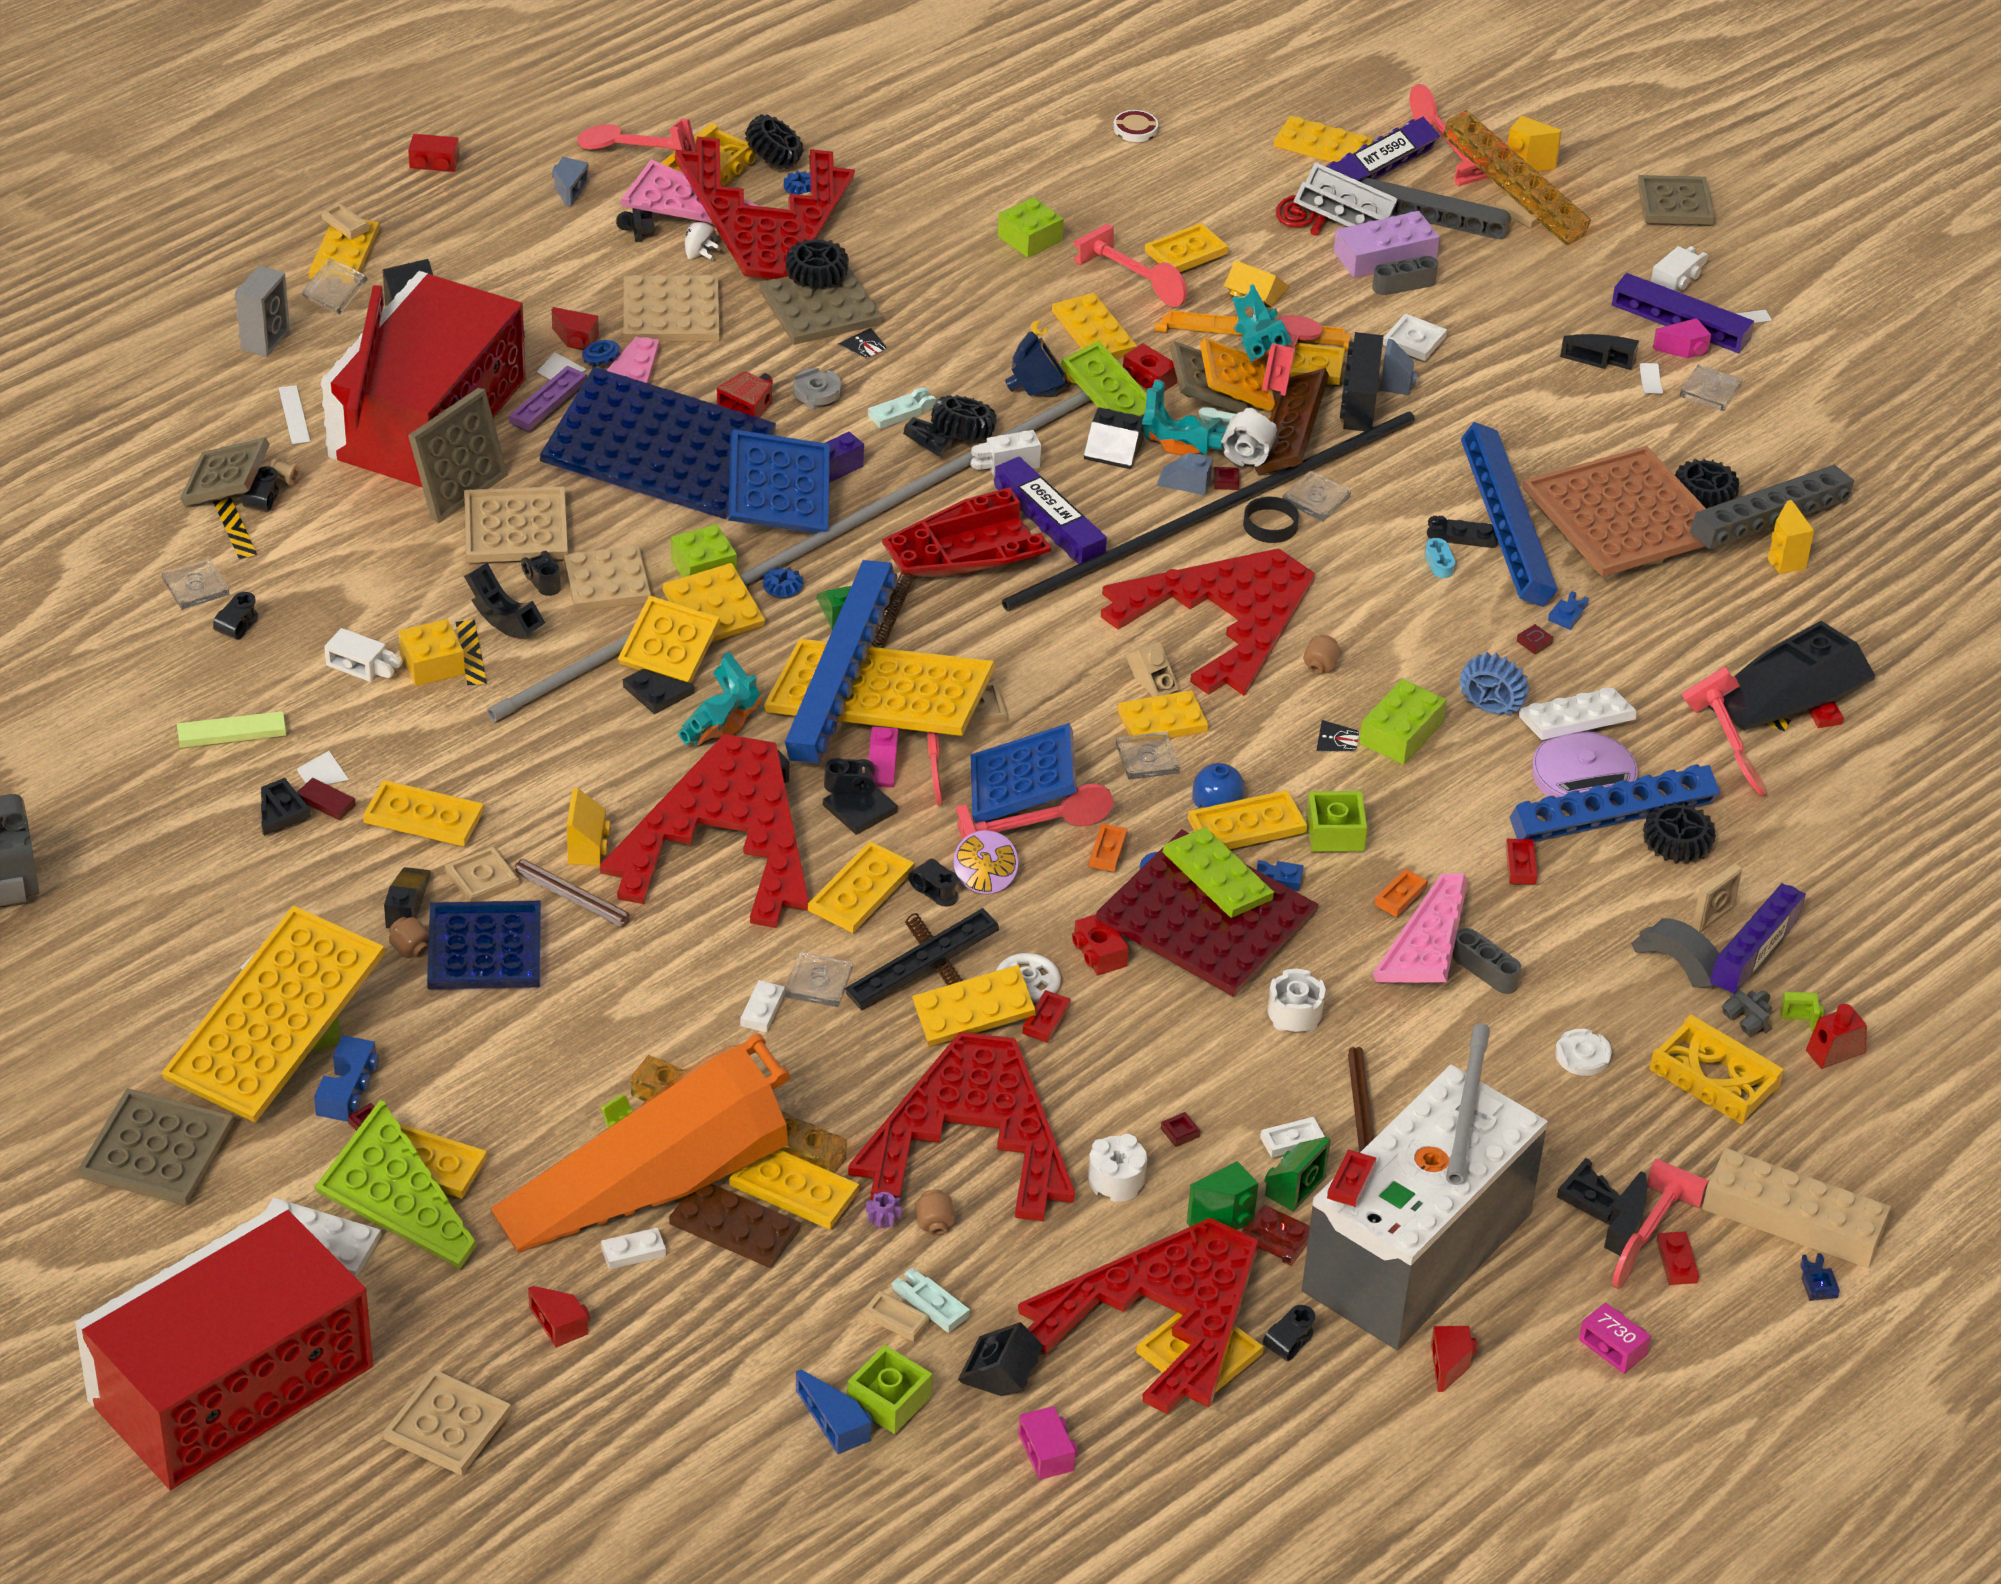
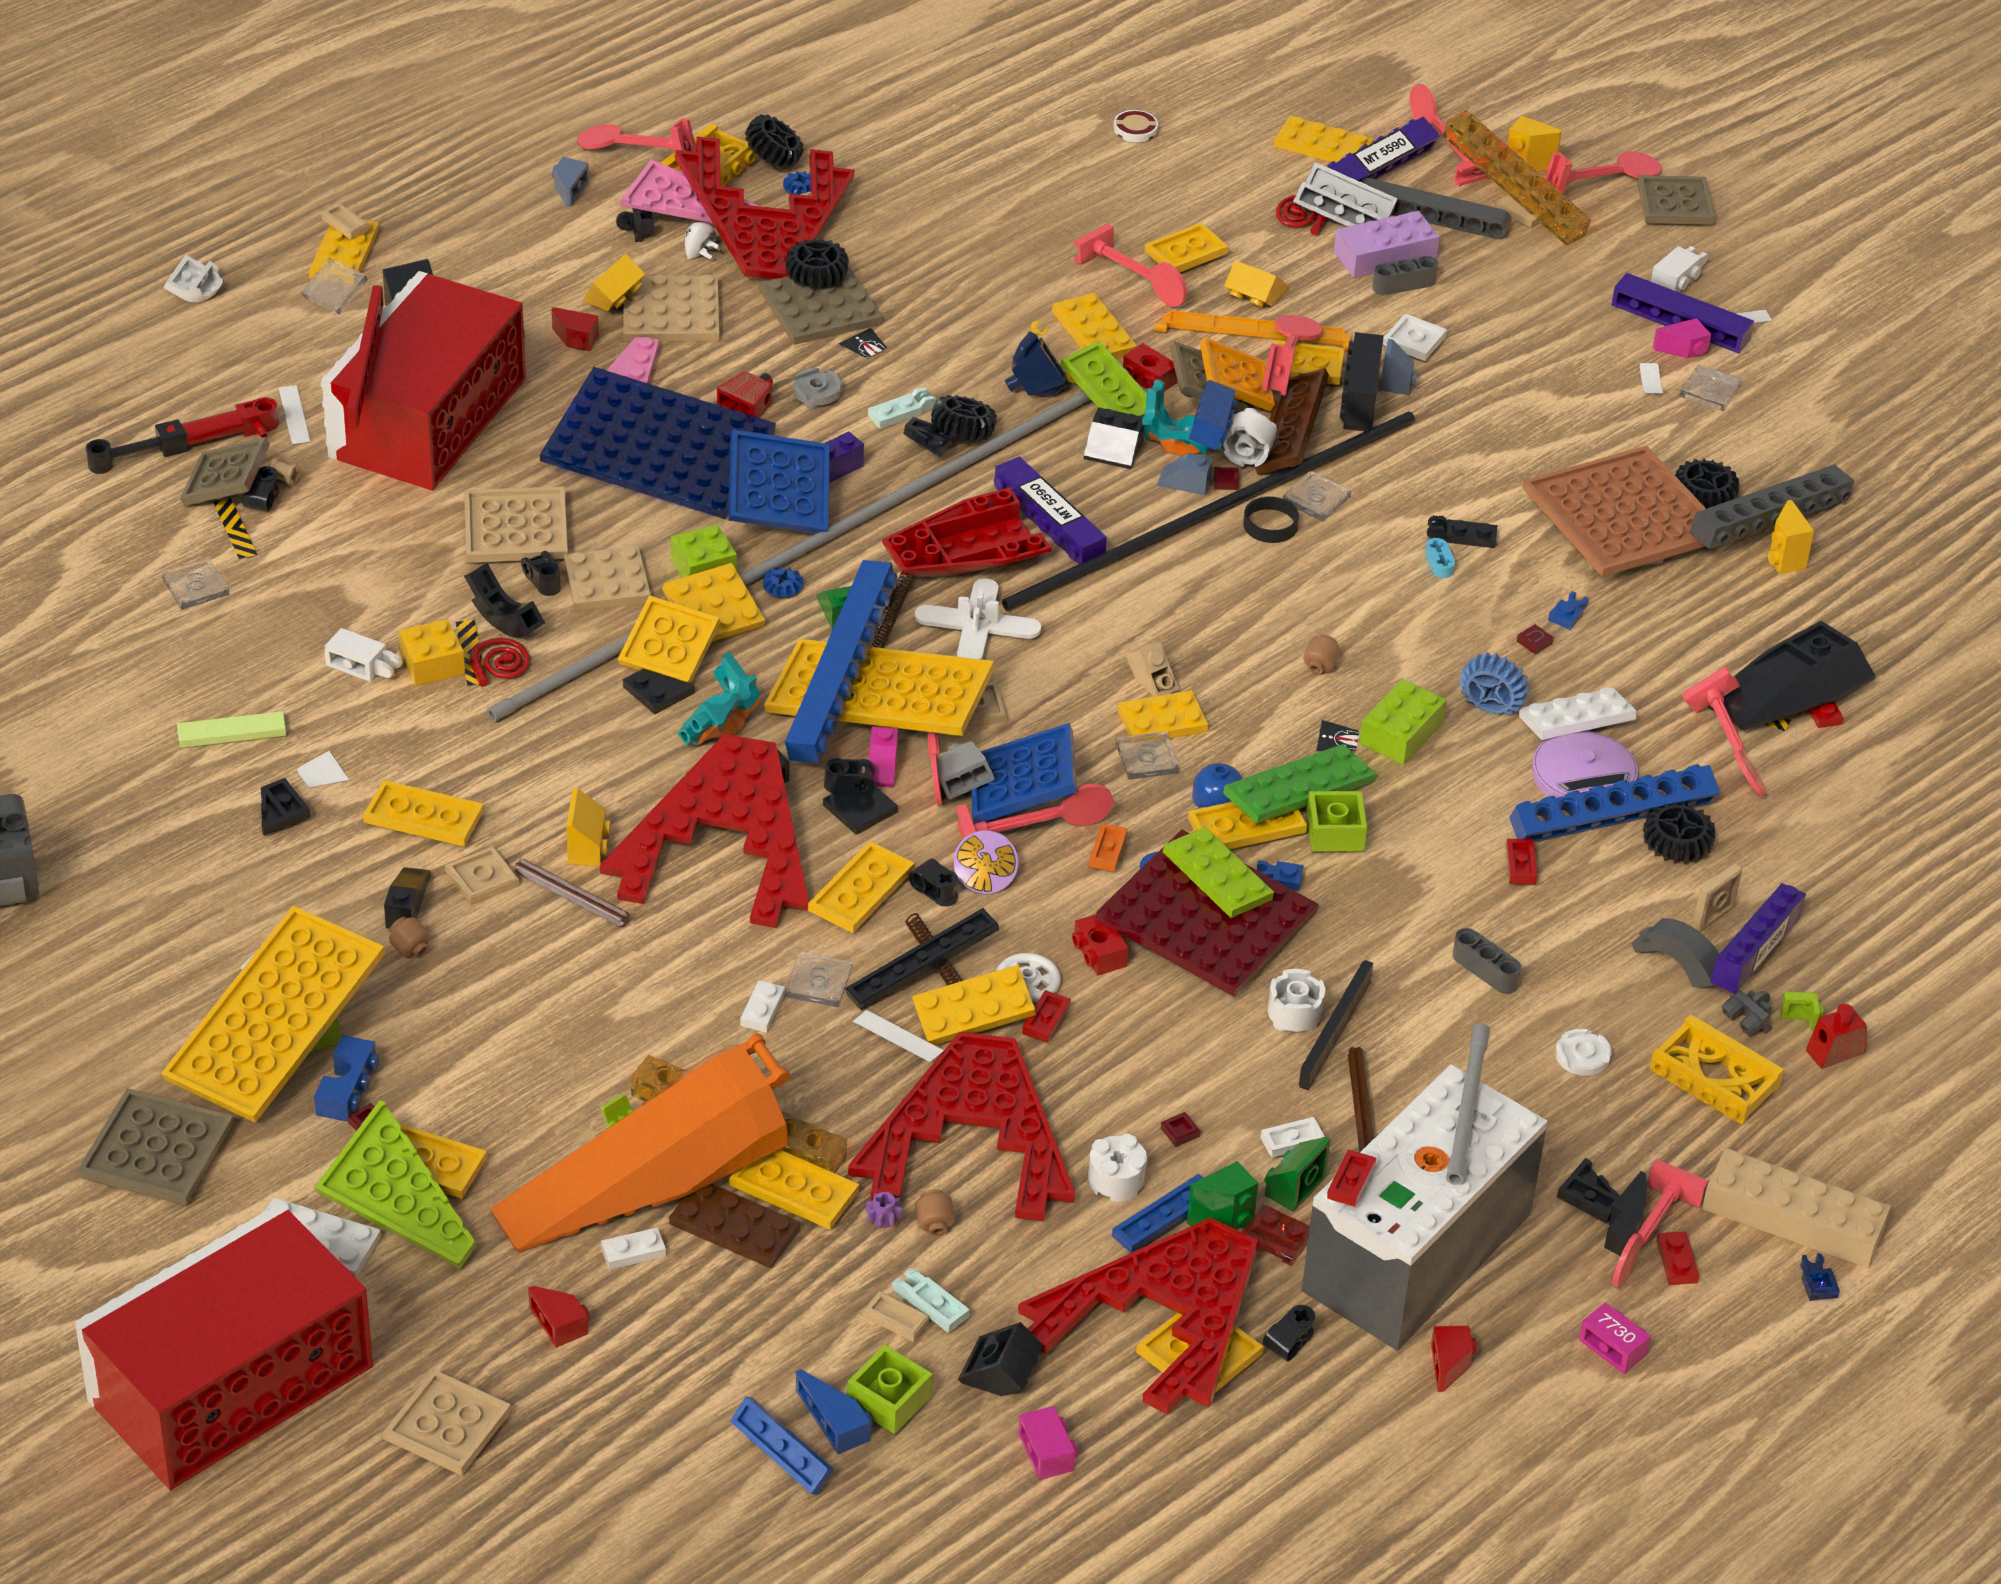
(173, 437): none -> piece
(194, 280): none -> white slope
(236, 616): black piece -> none
(262, 311): light grey brick -> none
(326, 798): dark red tile -> none
(433, 152): red brick -> none
(457, 454): dark tan plate -> none
(479, 672): none -> red piece
(484, 945): clear blue plate -> none
(547, 398): medium lavender plate -> none
(556, 364): white sticker -> none
(601, 352): blue gear -> none
(615, 284): none -> yellow slope
(782, 1445): none -> blue plate
(898, 1036): none -> white sticker
(963, 769): none -> light grey torso
(975, 632): none -> white piece
(1005, 448): white hinge -> none
(1030, 227): lime brick -> none
(1155, 1218): none -> blue plate
(1213, 415): none -> blue brick
(1253, 588): red wing -> none
(1259, 329): teal hips -> none
(1288, 785): none -> bright green plate
(1335, 1025): none -> black tile
(1400, 892): orange plate -> none
(1428, 939): bright pink wing -> none
(1509, 514): blue brick -> none
(1600, 350): black slope -> none
(1629, 162): none -> coral piece

